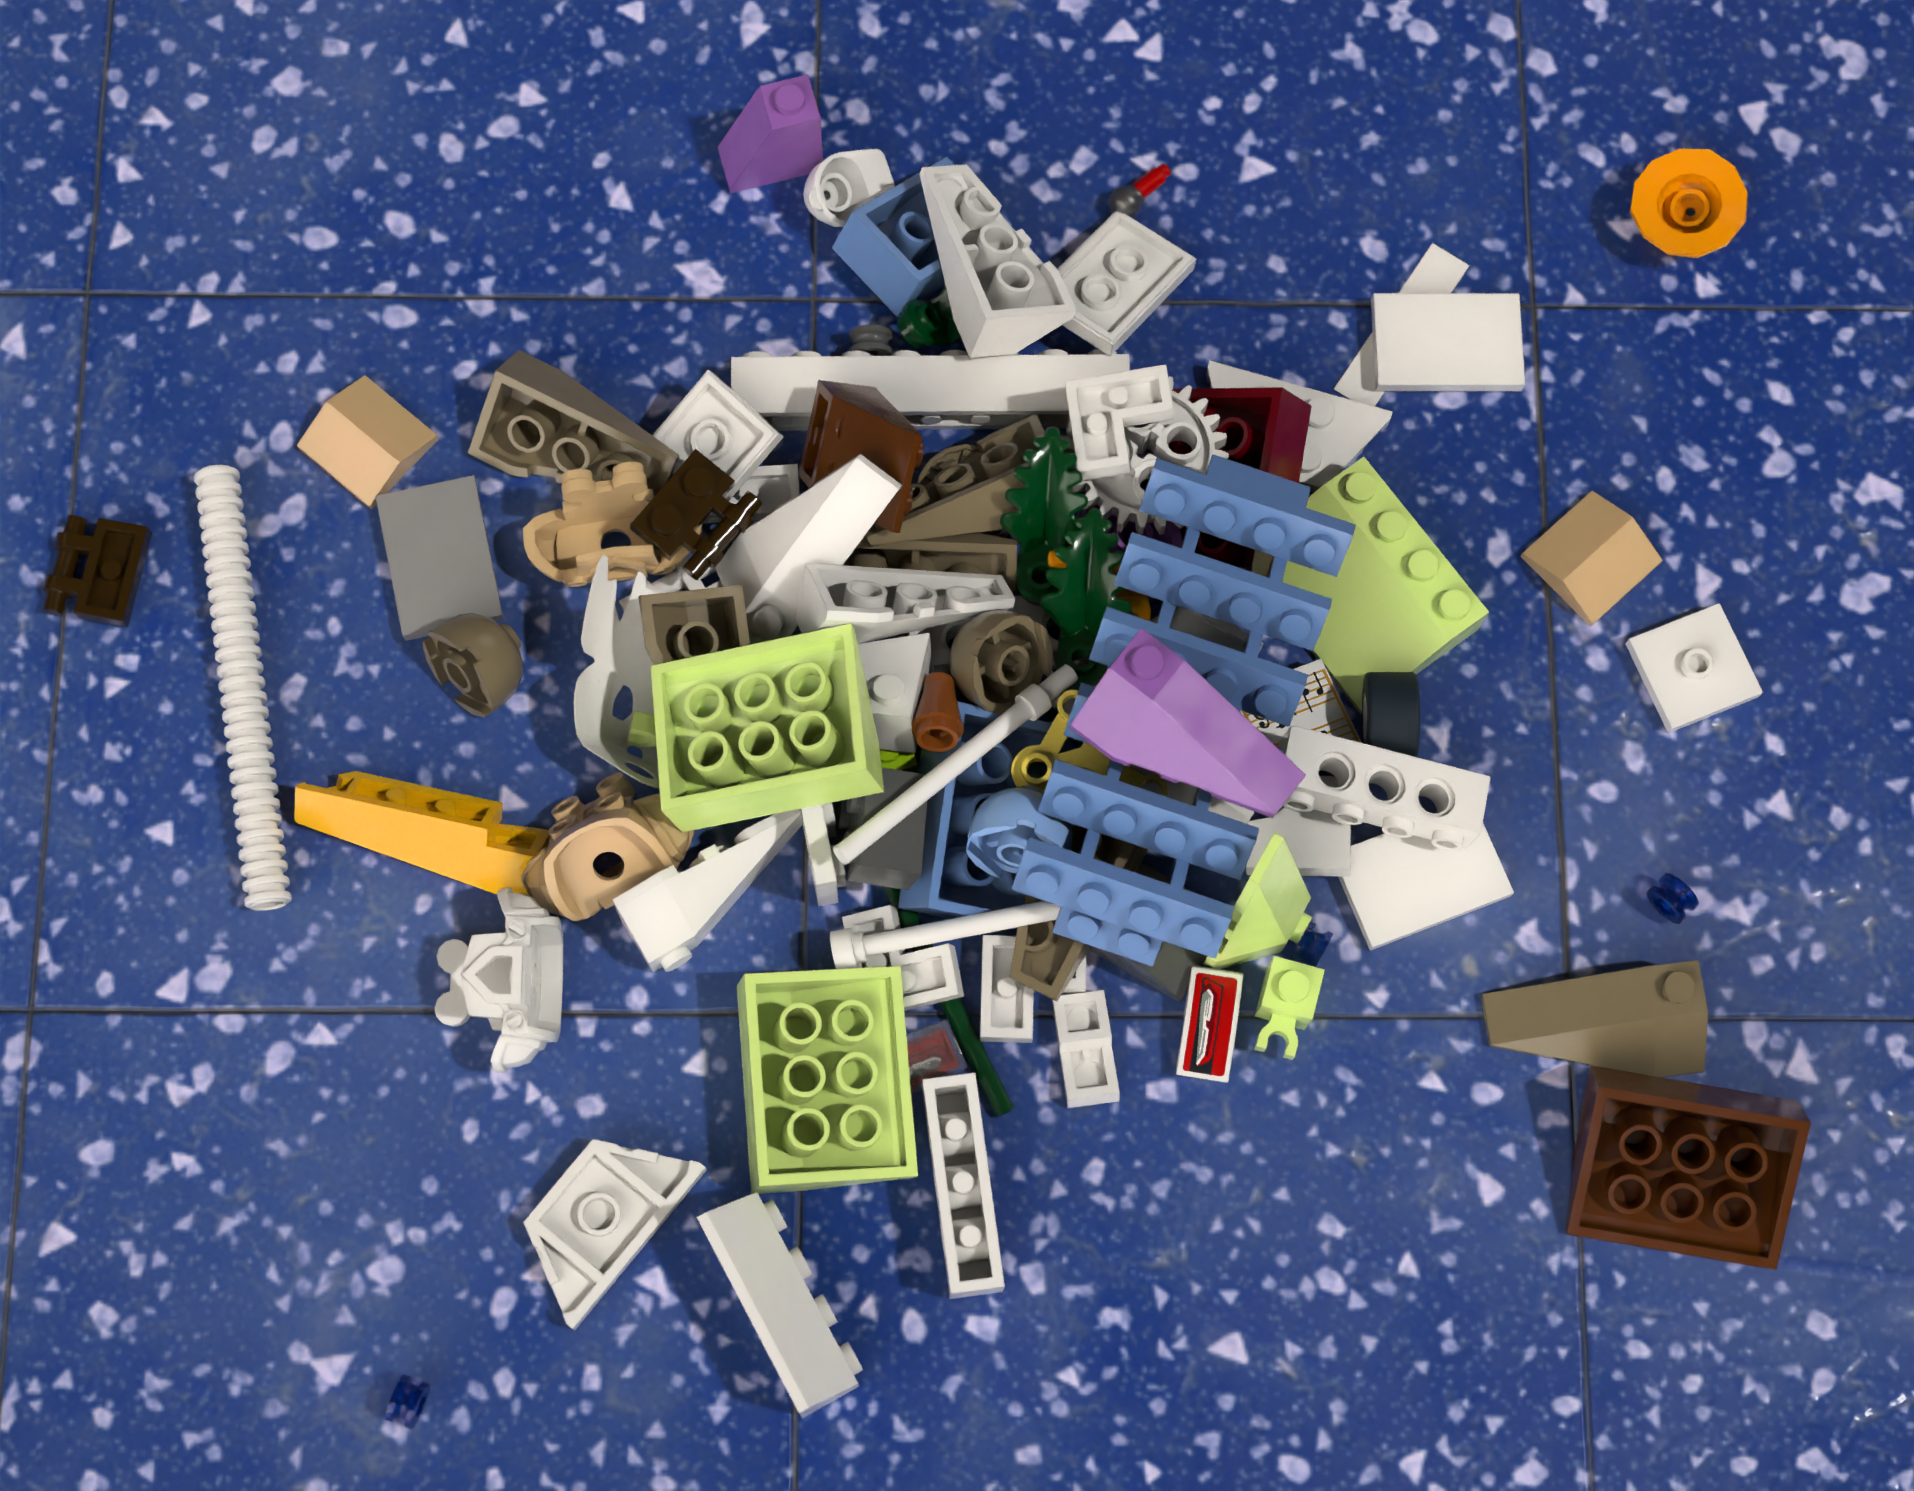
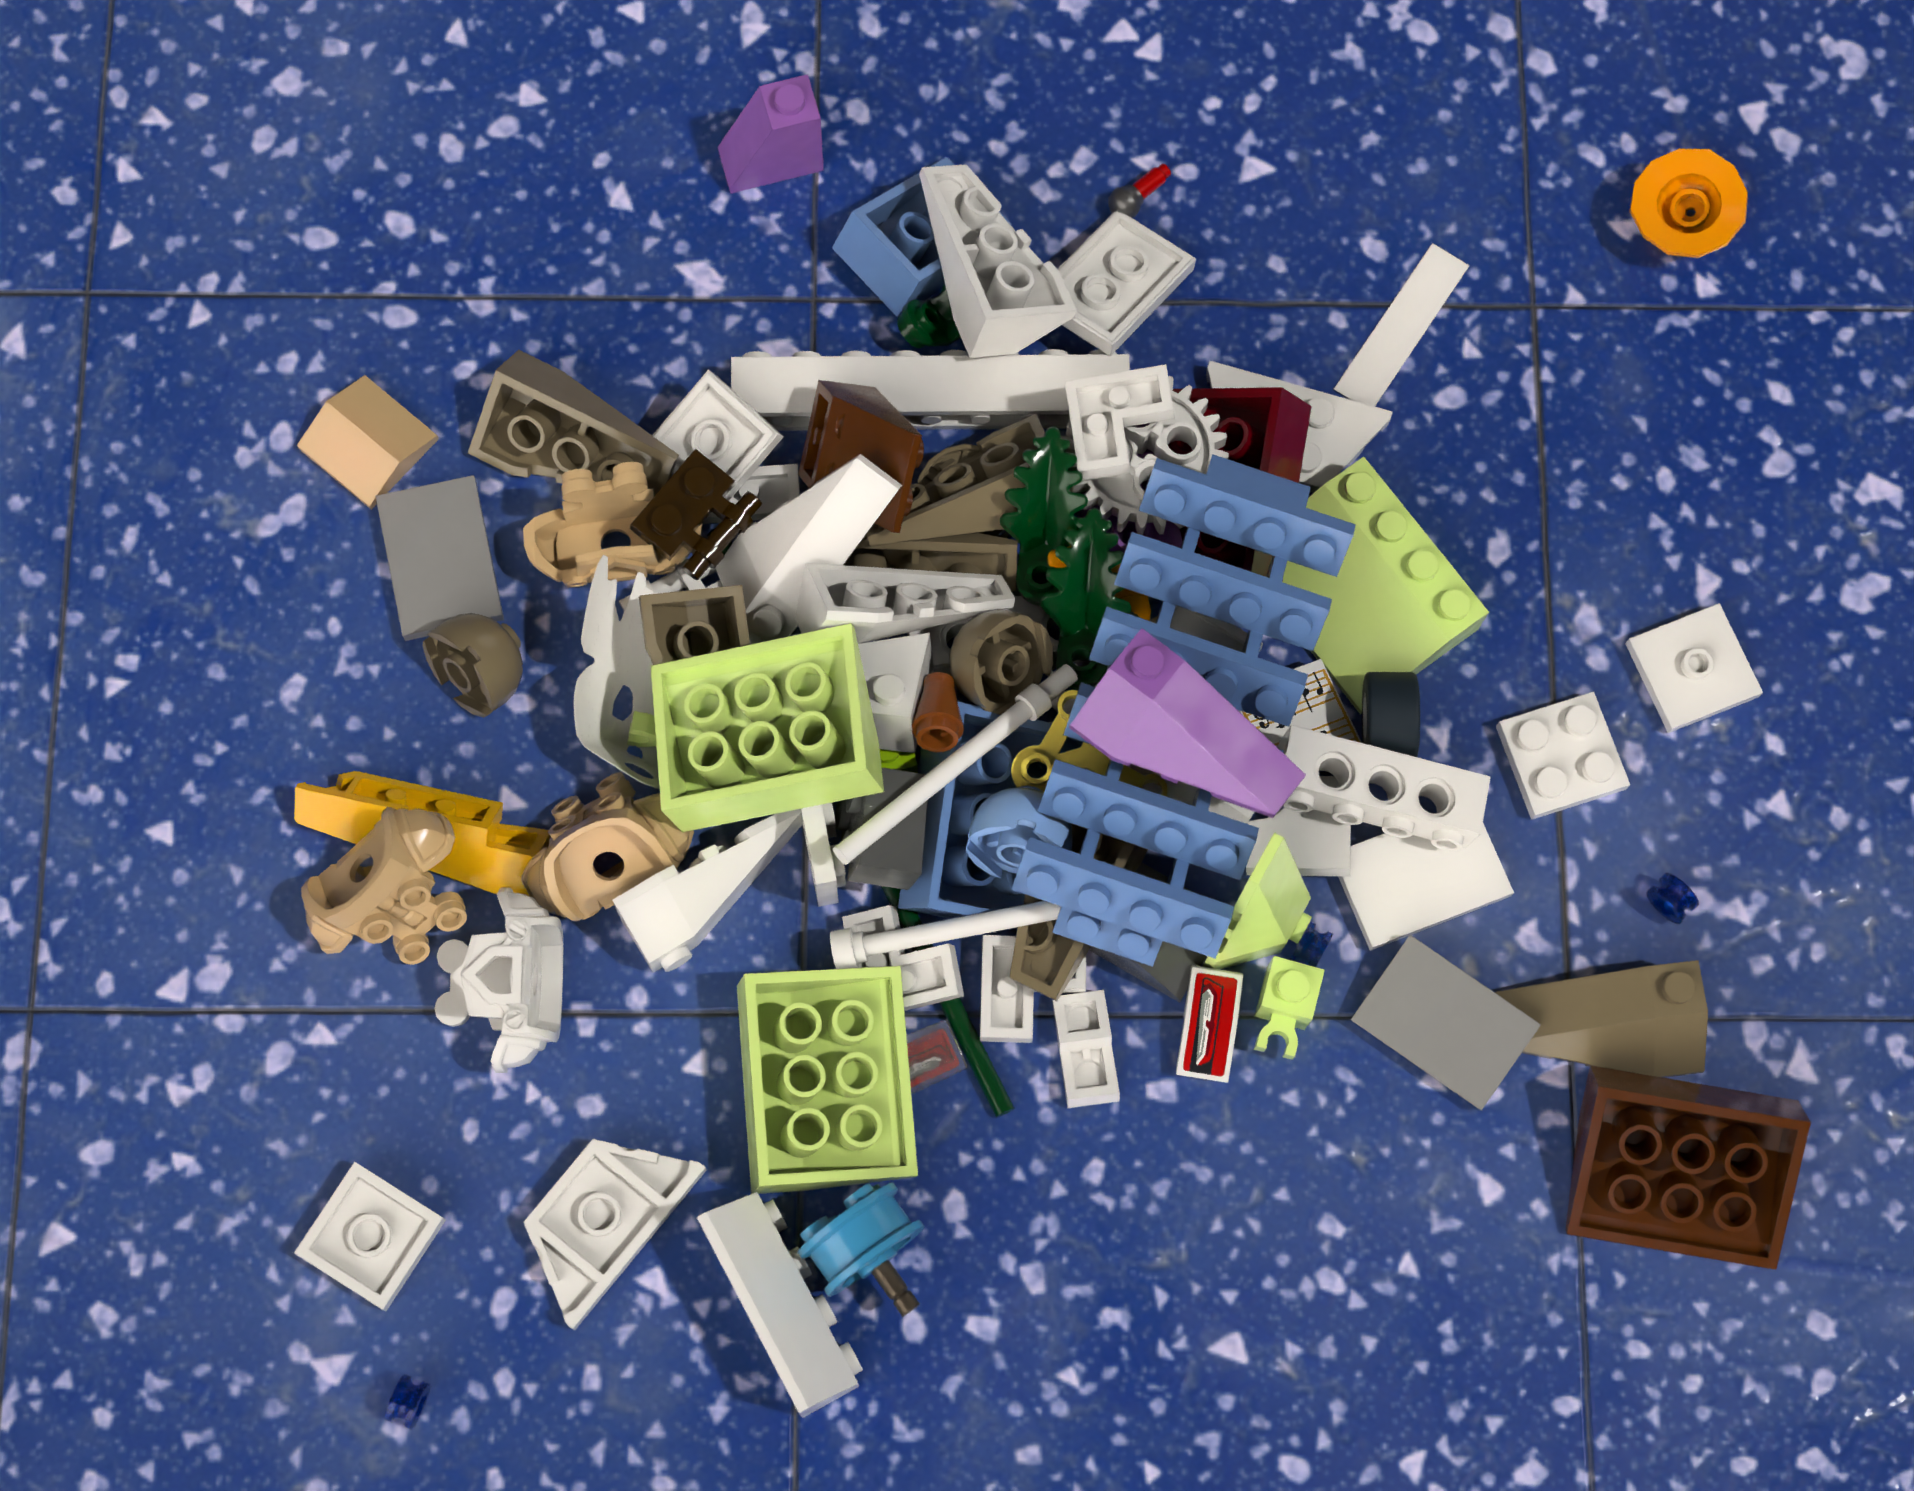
(110, 575): dark brown plate -> none
(242, 688): white piece -> none
(370, 1236): none -> white plate
(391, 893): none -> tan piece
(847, 182): white cap -> none
(863, 1243): none -> dark azure wheel
(871, 339): dark grey bush -> none
(962, 1186): white brick -> none
(1445, 1022): none -> light grey tile
(1447, 342): white tile -> none
(1562, 755): none -> white plate
(1593, 556): tan slope -> none

